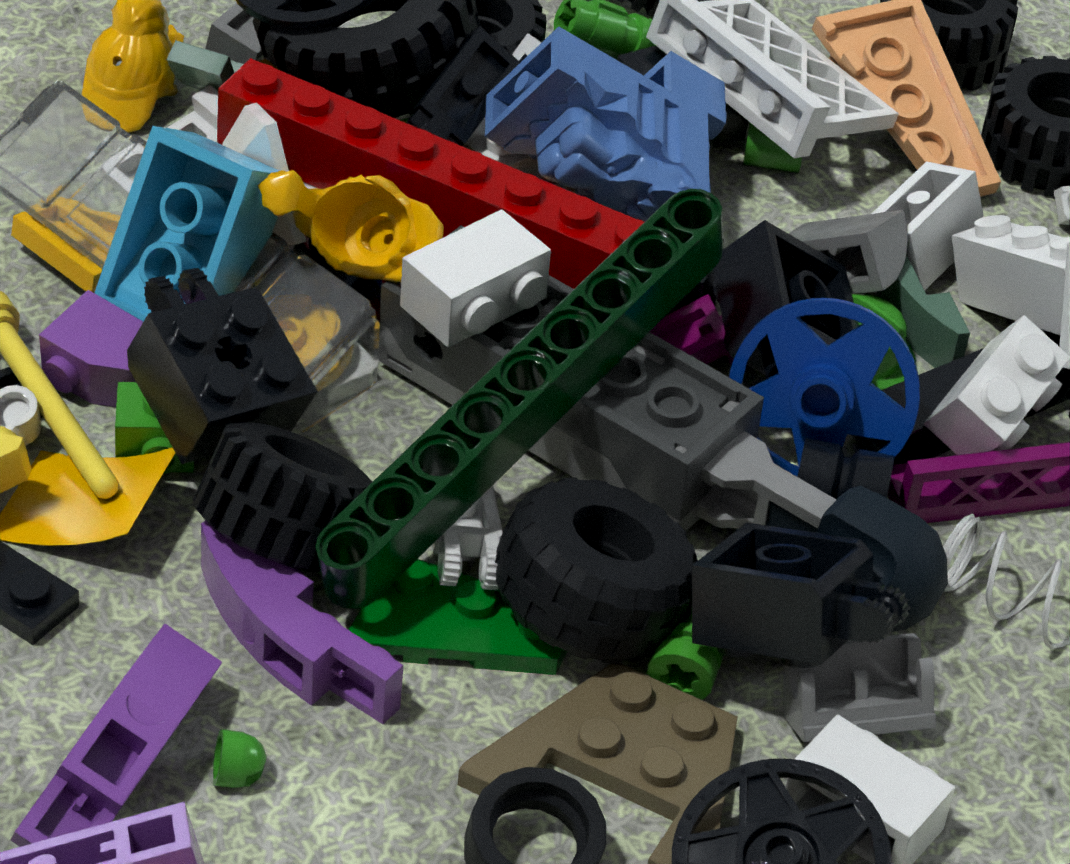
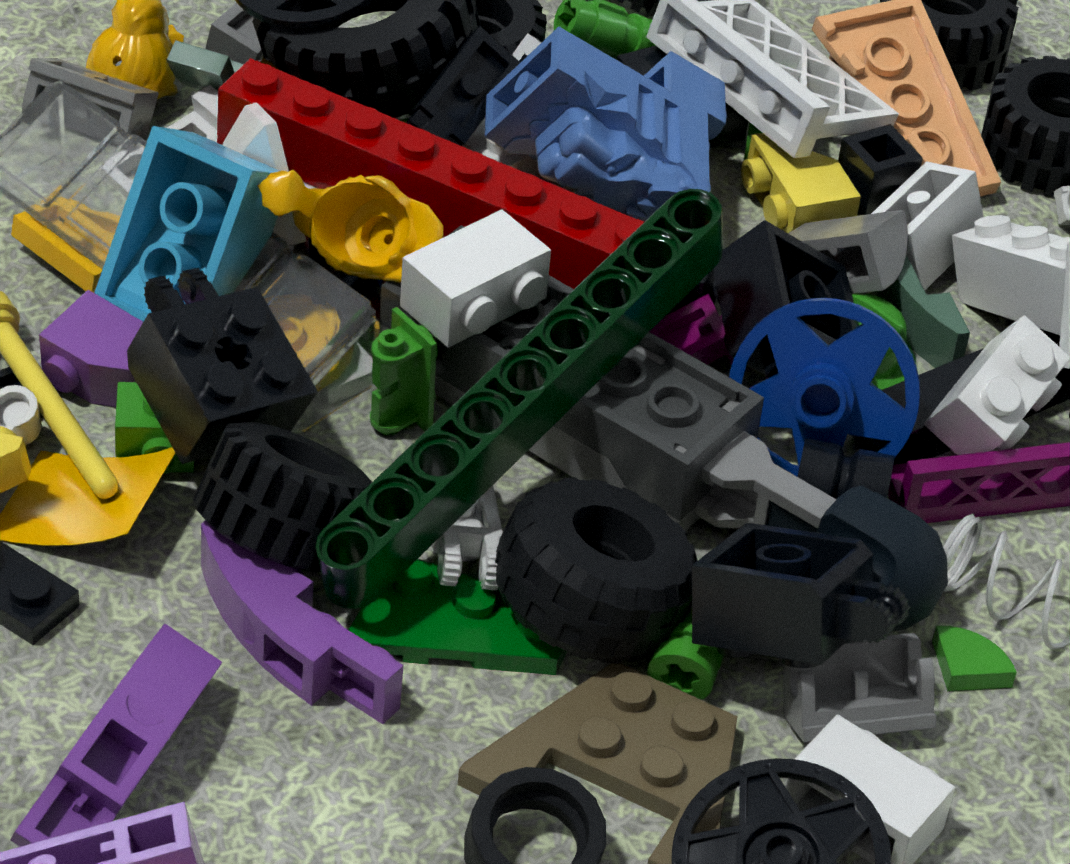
(120, 99): none -> light grey hinge
(237, 759): bright green hinge -> none
(404, 376): none -> bright green hinge
(797, 188): none -> light yellow slope
(877, 164): none -> black brick
(971, 660): none -> bright green tile

